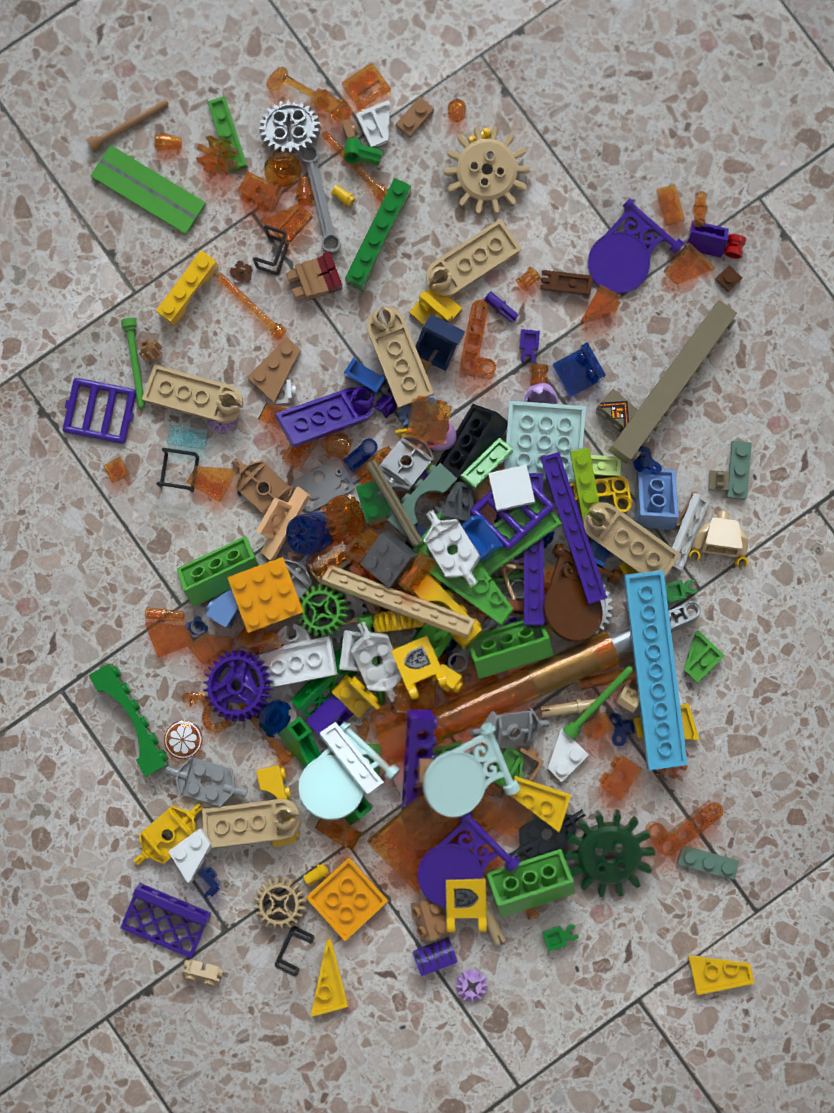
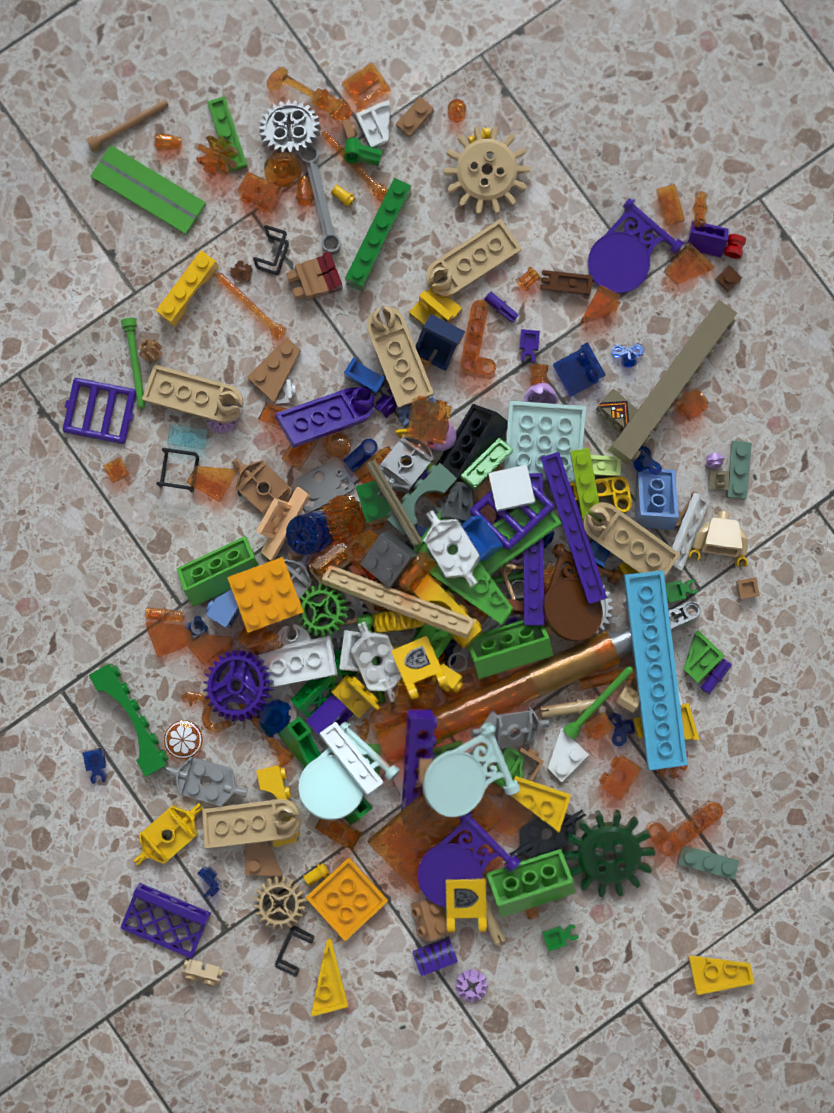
(95, 762): none -> clear blue plate
(191, 853): white wing -> none
(261, 860): none -> medium nougat wing
(289, 220): clear orange wing -> none
(628, 354): none -> clear blue piece
(692, 404): none -> clear orange brick
(714, 460): none -> lavender plate
(716, 676): none -> dark purple axle
(747, 588): none -> medium nougat plate

